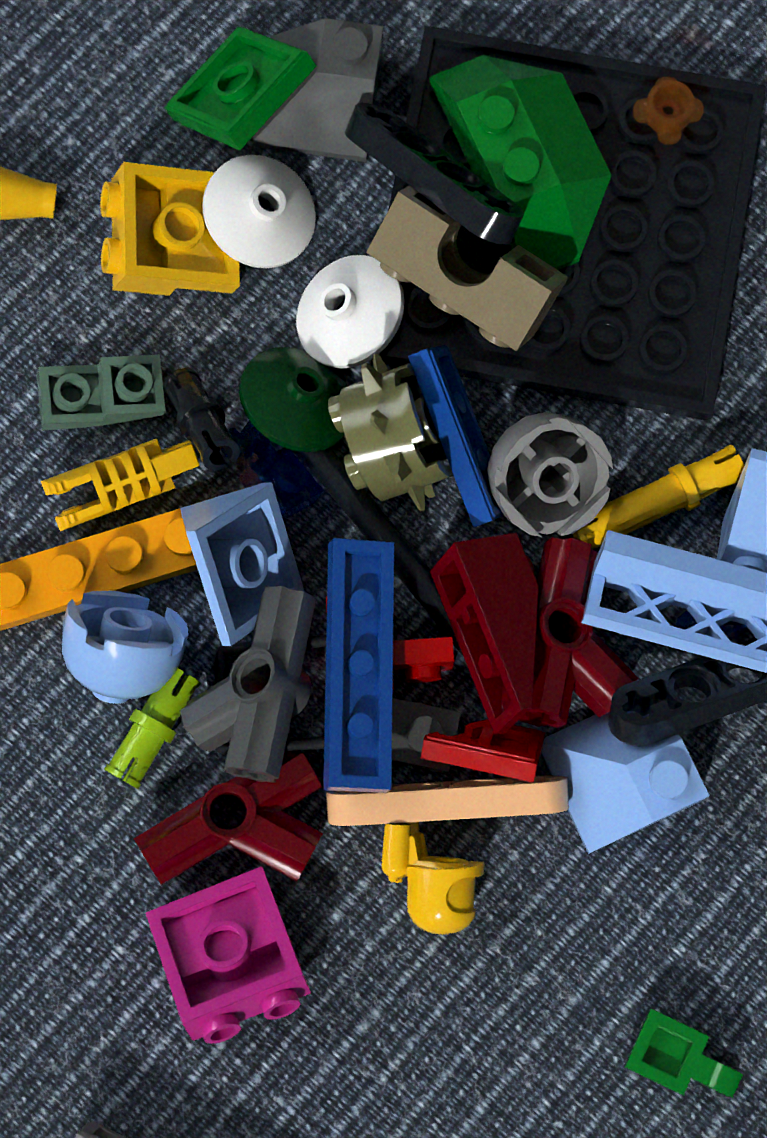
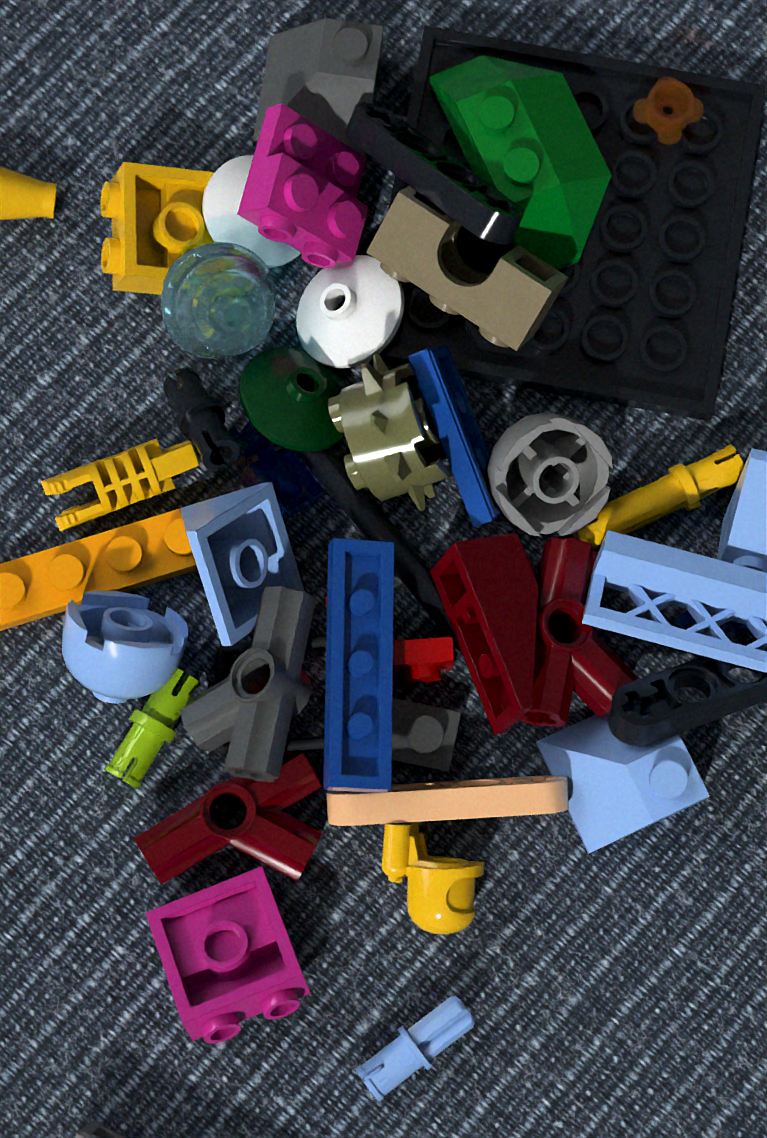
(100, 394): sand green slope -> none
(218, 300): none -> clear light blue cone
(240, 87): green plate -> none
(305, 189): none -> dark pink plate
(415, 1047): none -> light blue axle
(506, 754): red tile -> none
(673, 1056): green plate -> none

